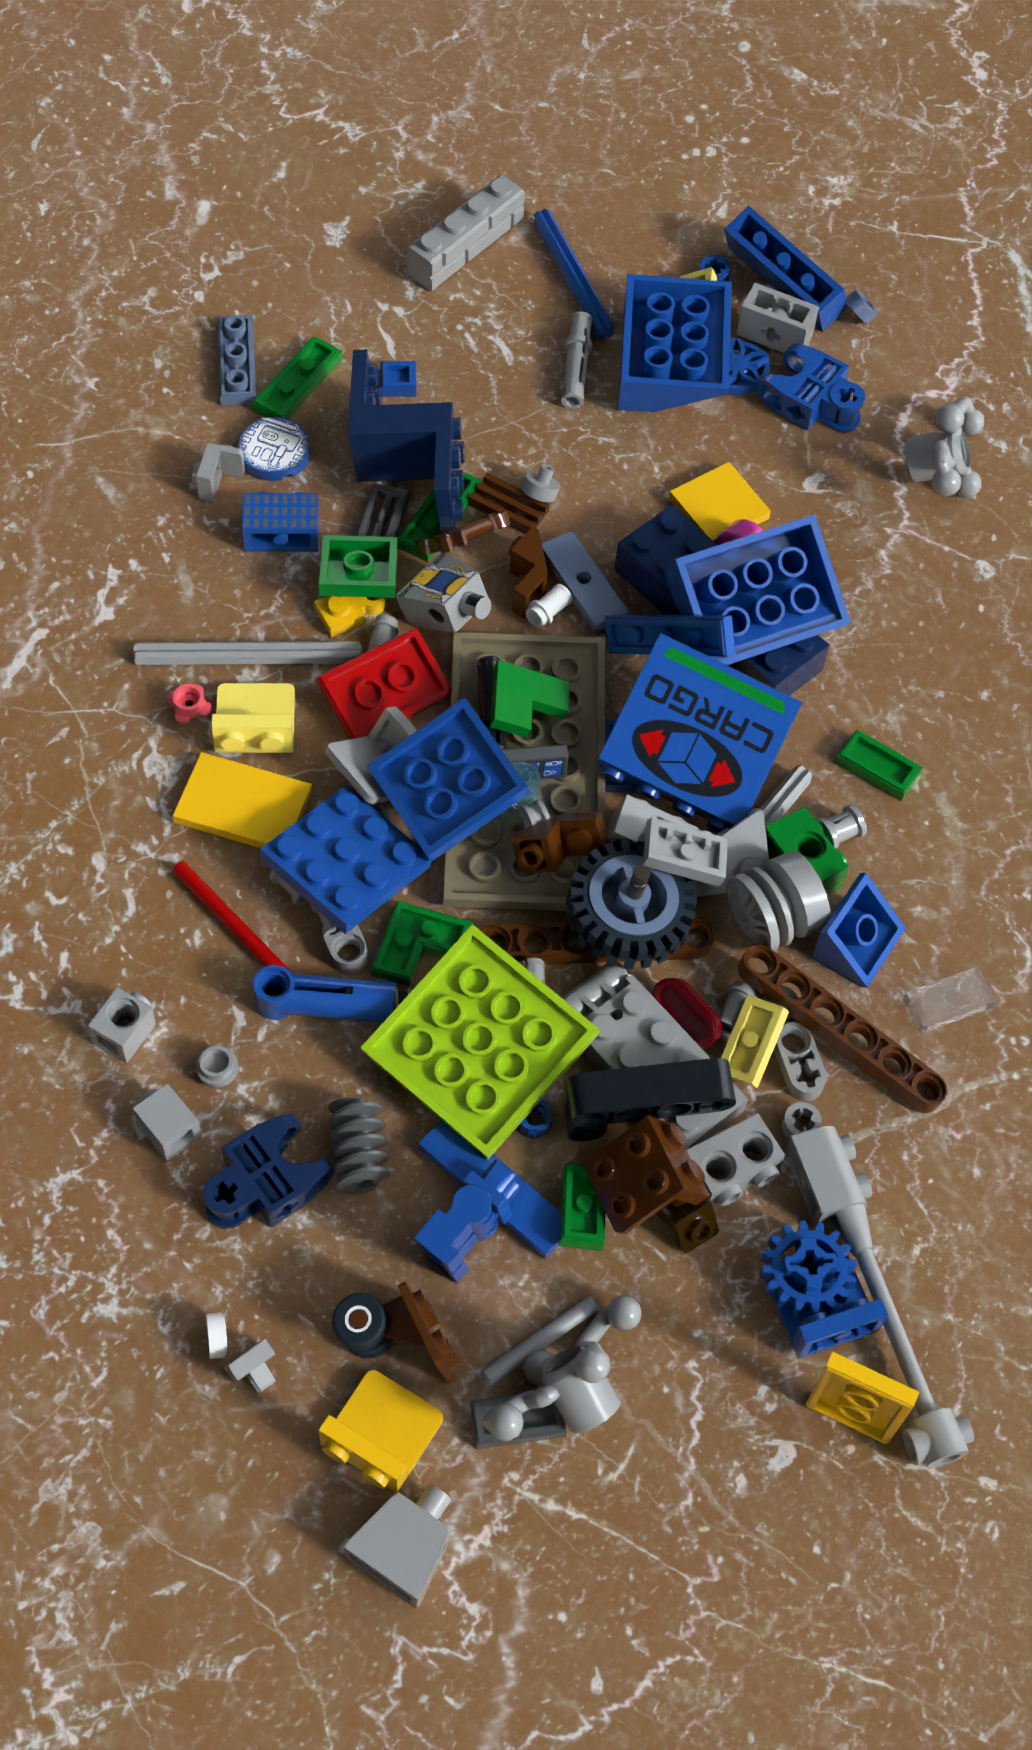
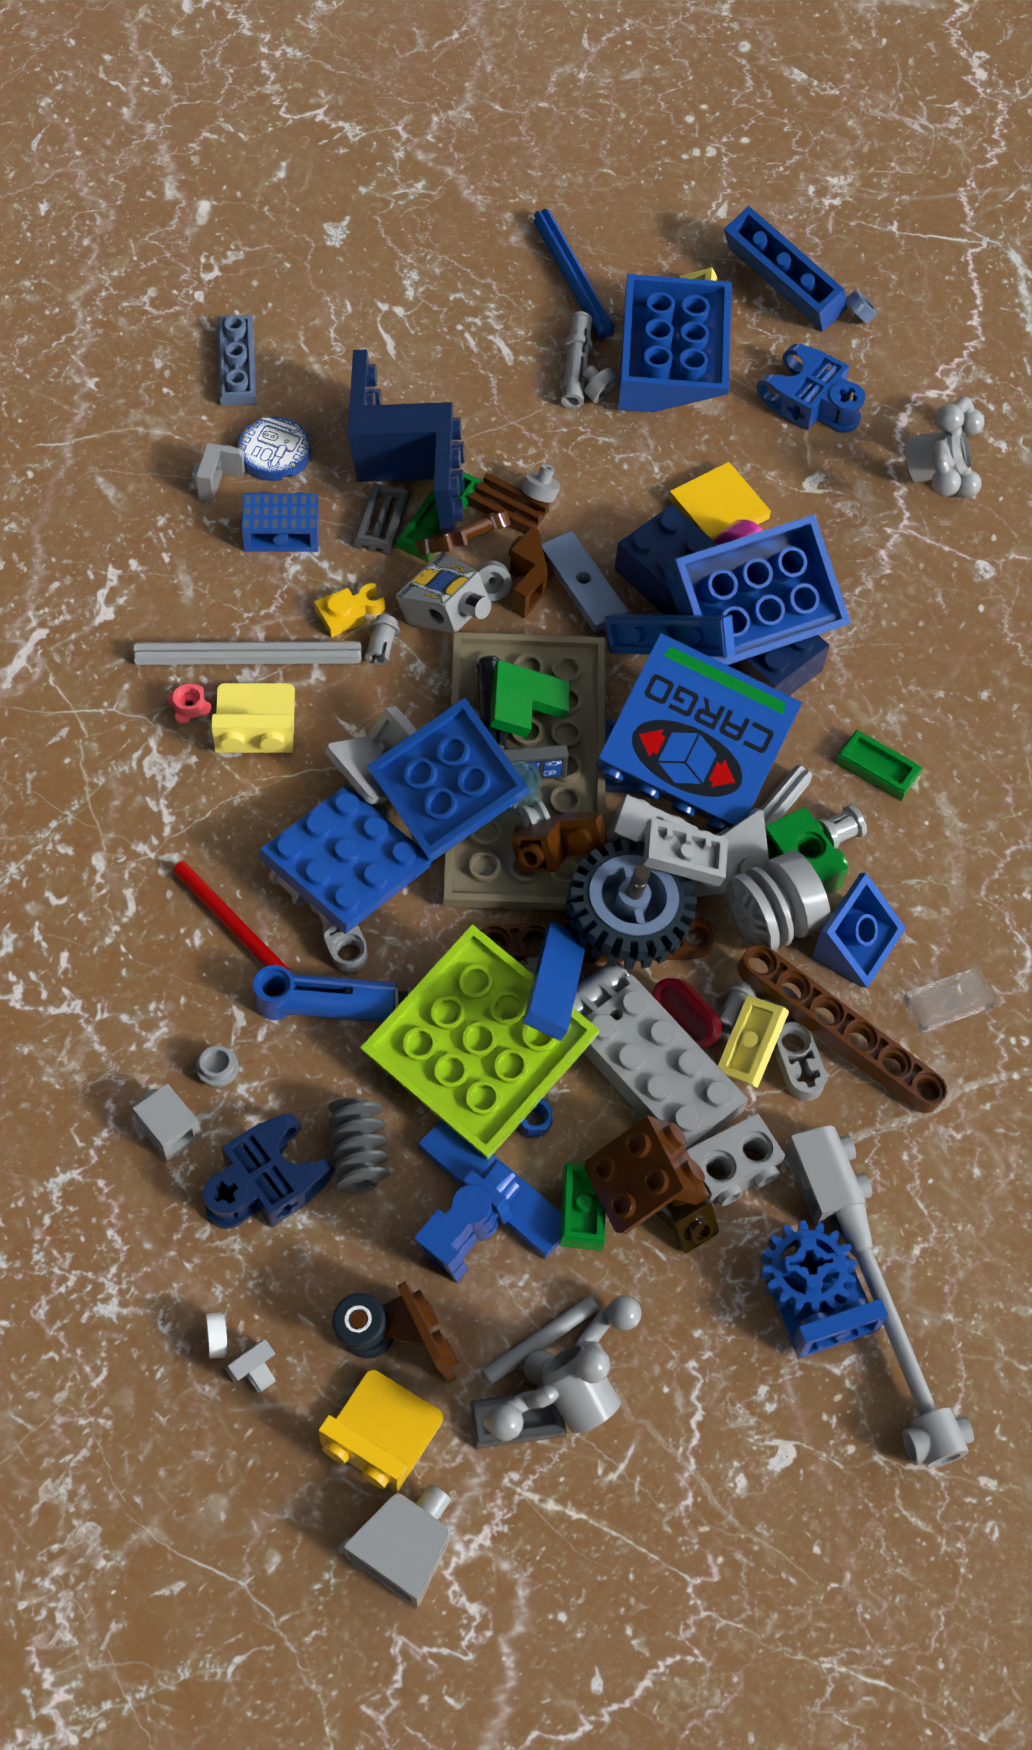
(122, 1040): light grey brick -> none
(240, 801): yellow tile -> none
(297, 379): green tile -> none
(358, 566): green plate -> none
(387, 676): red tile -> none
(398, 378): blue tile -> none
(409, 935): green tile -> none
(465, 232): light grey brick -> none
(495, 579): none -> light grey tile
(542, 611): white pin -> none
(554, 982): none -> blue tile
(600, 383): none -> light grey tile
(655, 1090): black beam -> none
(718, 263): blue bush -> none
(742, 367): blue wheel -> none
(776, 319): light grey brick -> none
(797, 1110): light grey bush -> none
(861, 1398): yellow tile -> none

